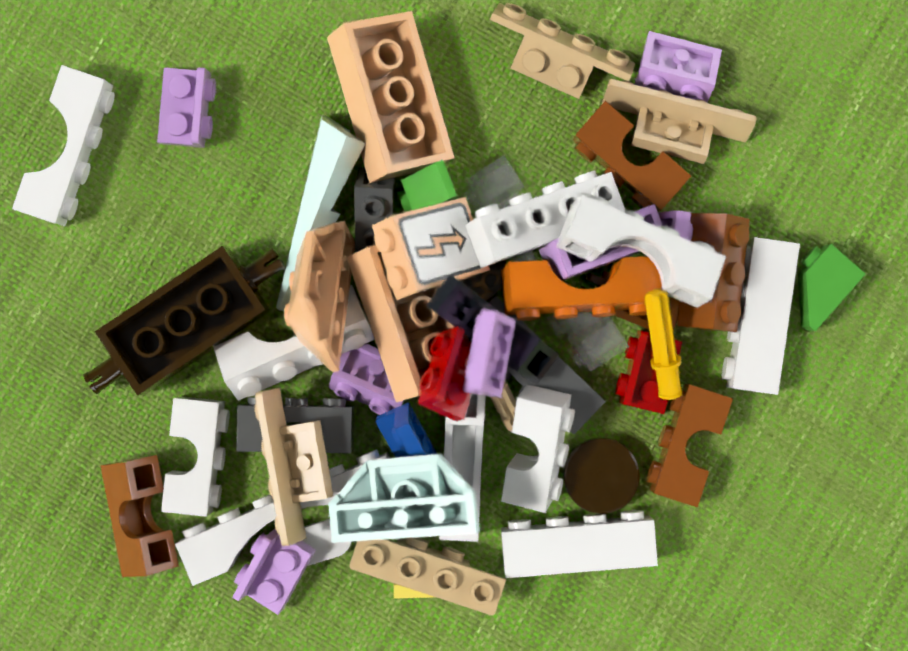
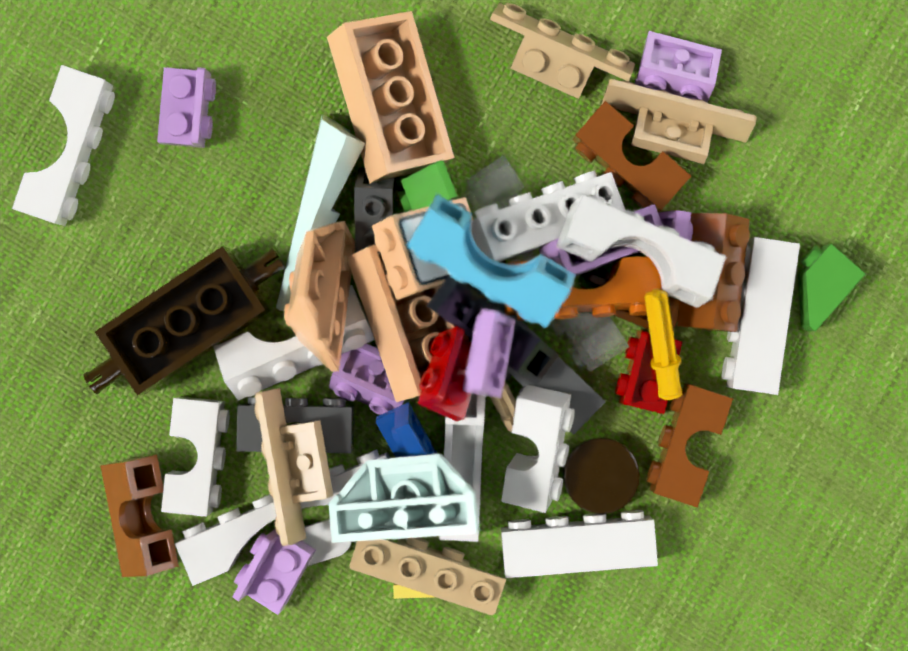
(530, 288): none -> medium azure arch

